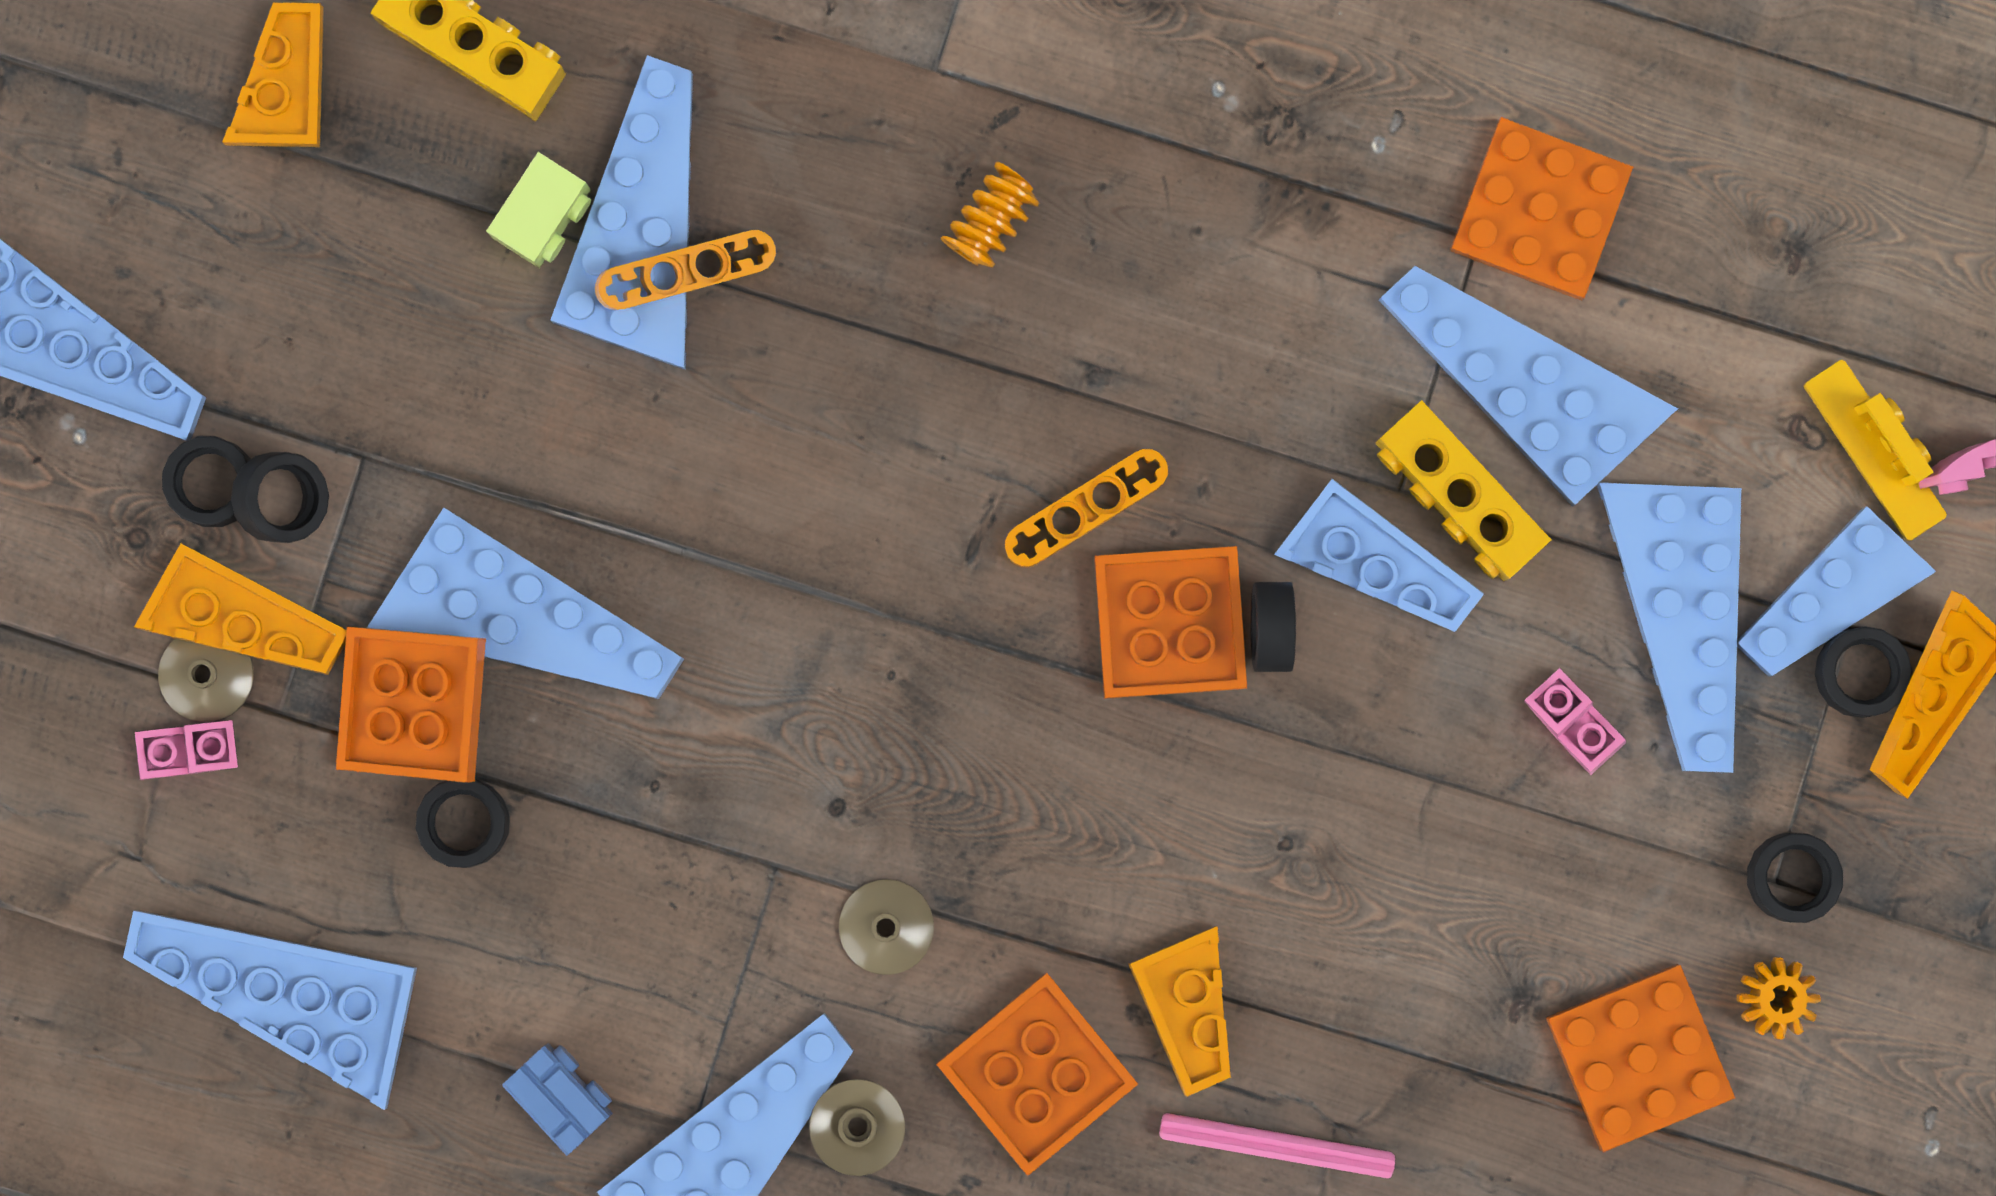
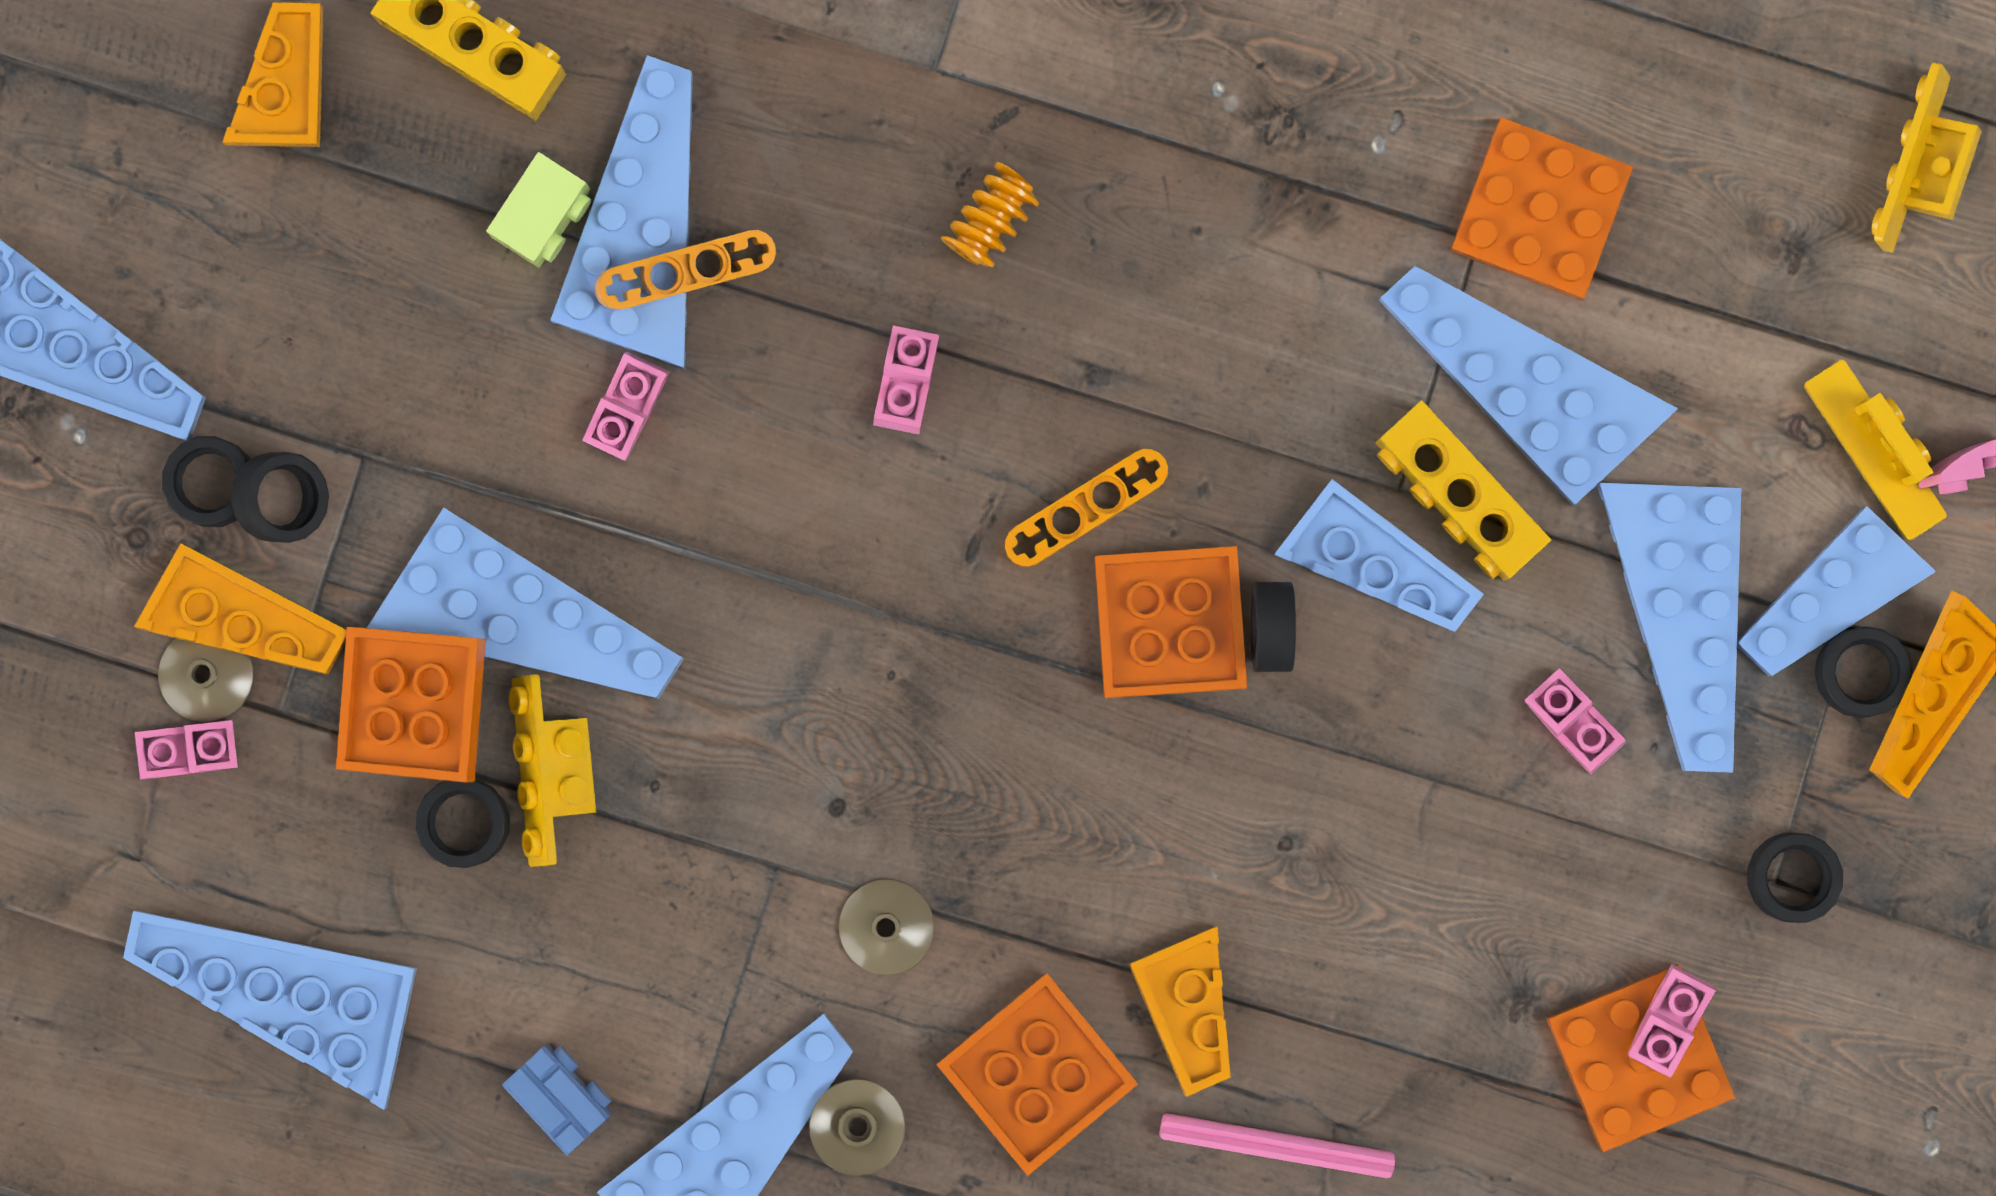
(553, 769): none -> yellow bracket
(626, 406): none -> bright pink slope
(906, 380): none -> bright pink slope
(1671, 1020): none -> bright pink slope
(1794, 1002): light orange gear -> none
(1931, 164): none -> yellow bracket

